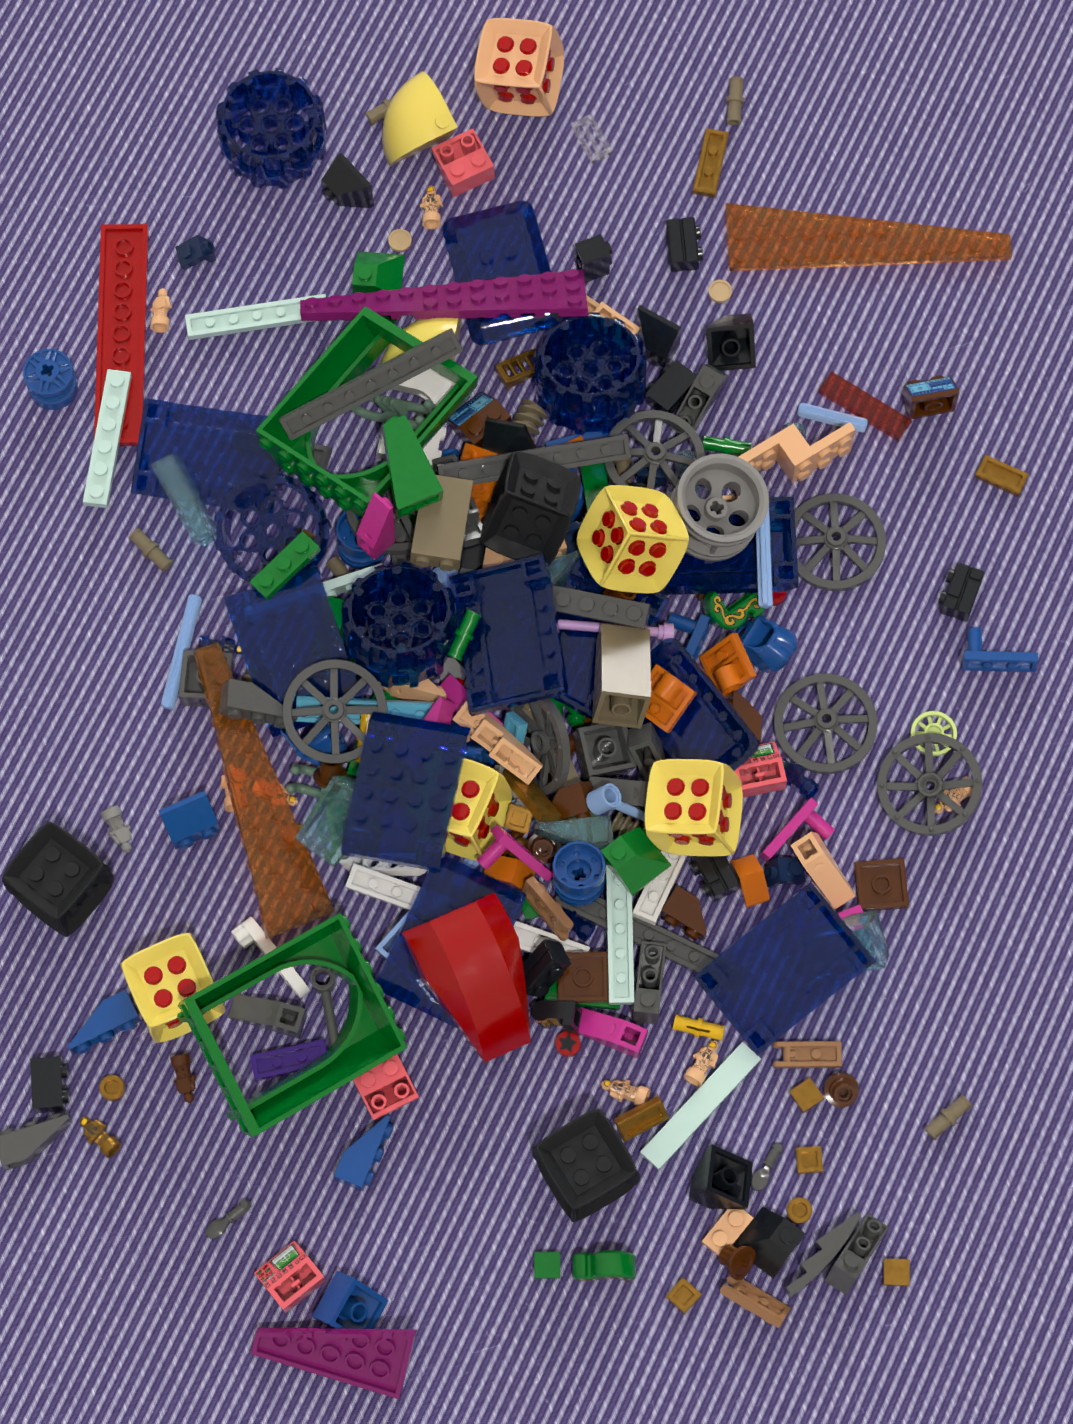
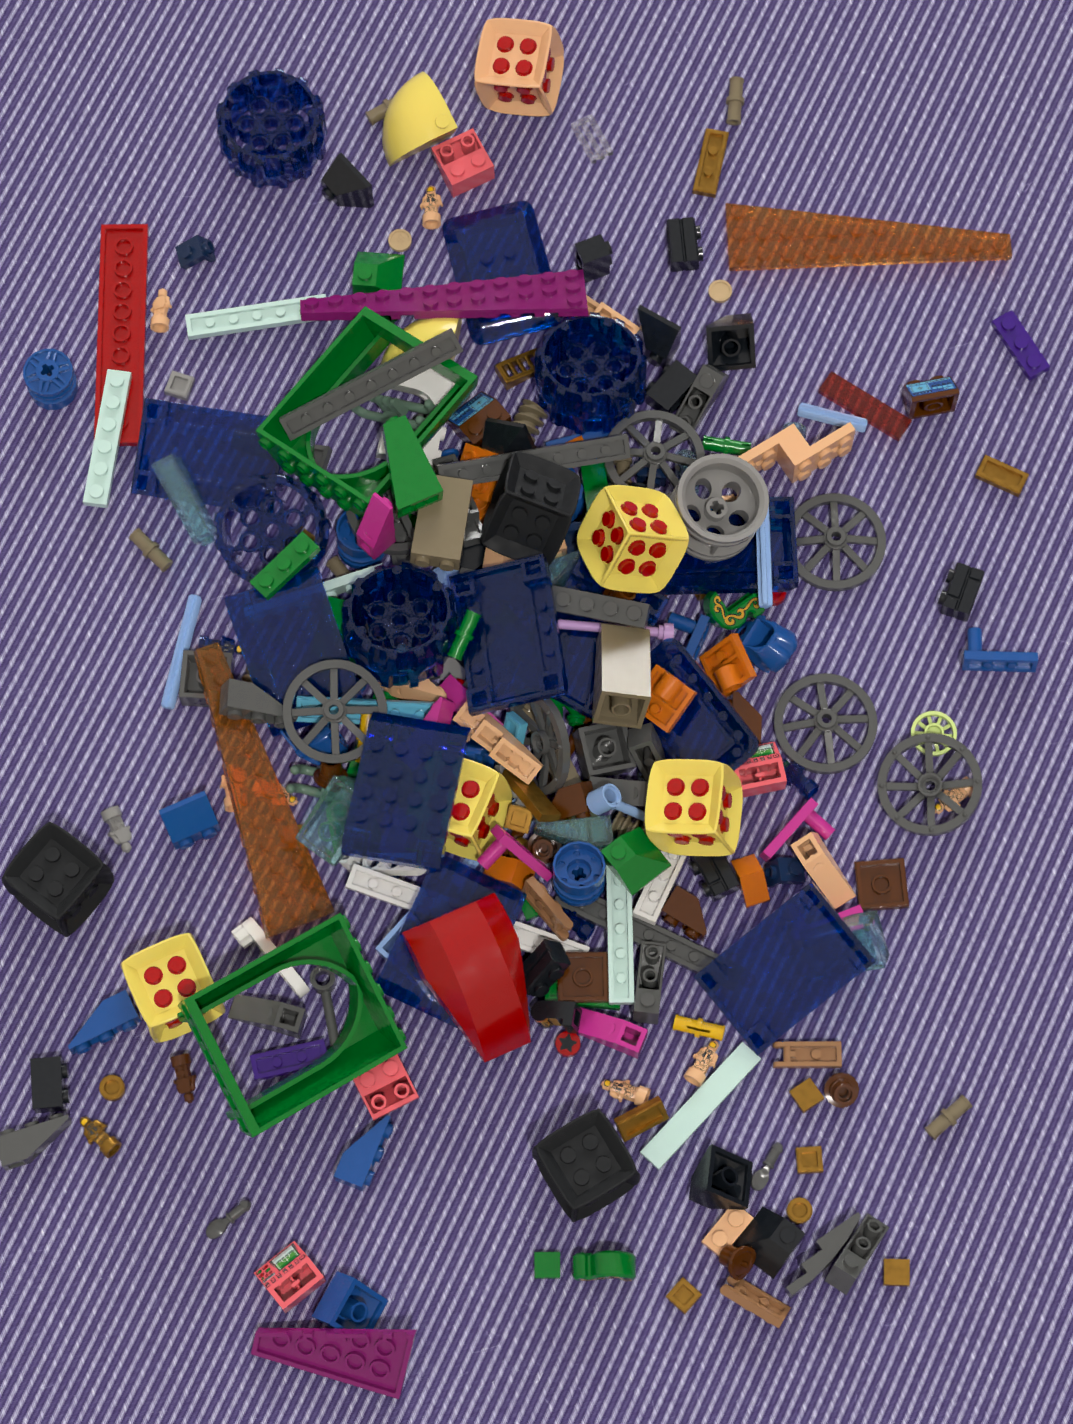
(179, 385): none -> light grey tile
(1020, 345): none -> dark purple plate

